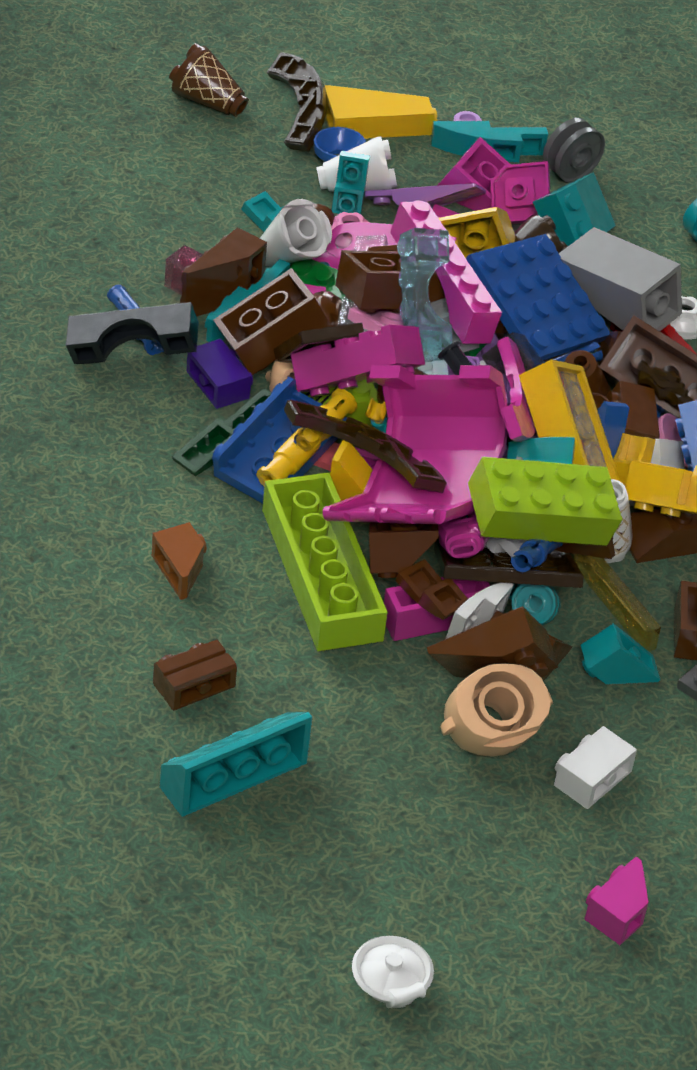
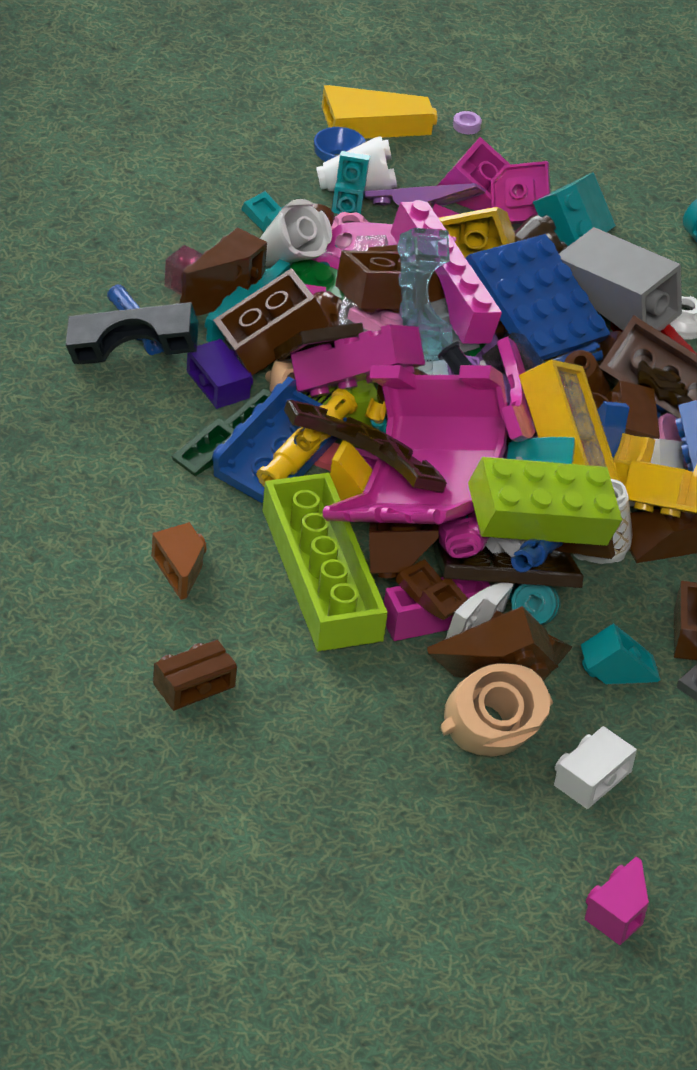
(207, 82): reddish brown cone -> none
(237, 762): teal slope -> none
(310, 96): dark brown tile -> none
(393, 970): white piece -> none
(507, 141): teal slope -> none
(574, 149): dark grey wheel -> none
(619, 600): clear yellow tile -> none

